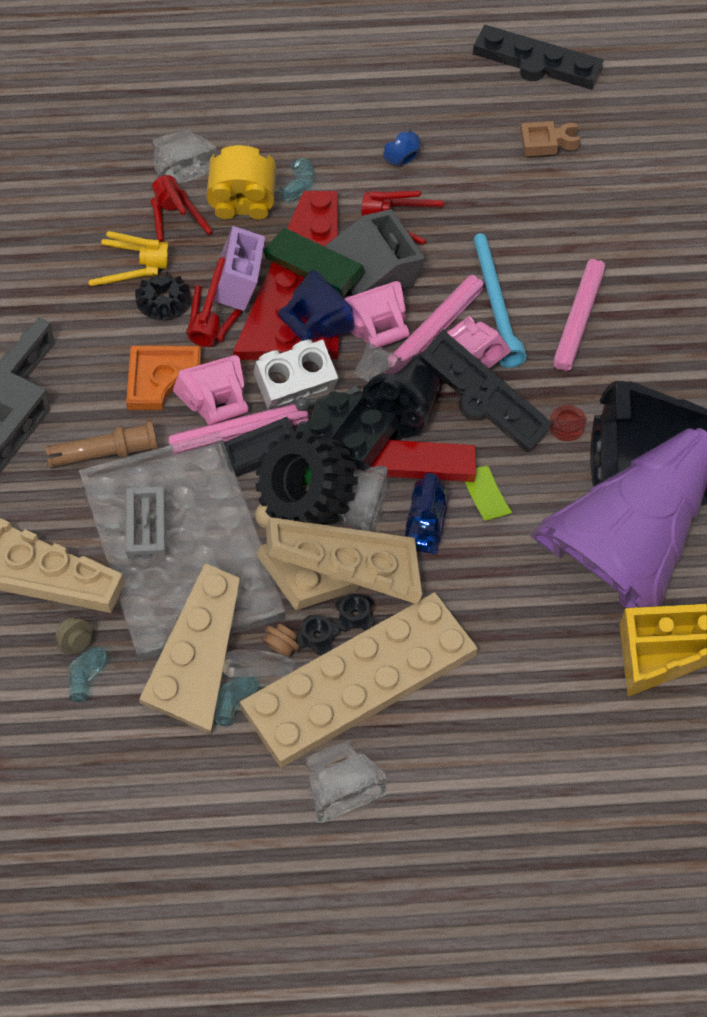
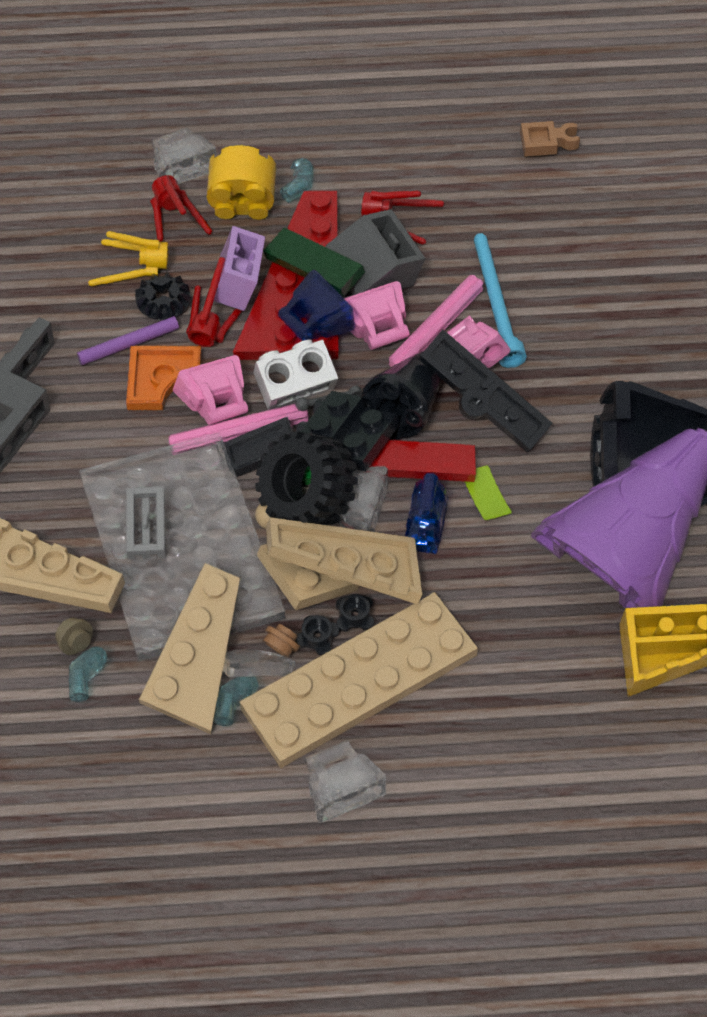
(120, 442): medium nougat pin -> none
(126, 341): none -> medium lavender bar
(375, 361): clear tile -> none
(403, 149): blue plate -> none
(537, 56): black hinge -> none
(567, 423): clear red tile -> none
(579, 315): bright pink axle -> none

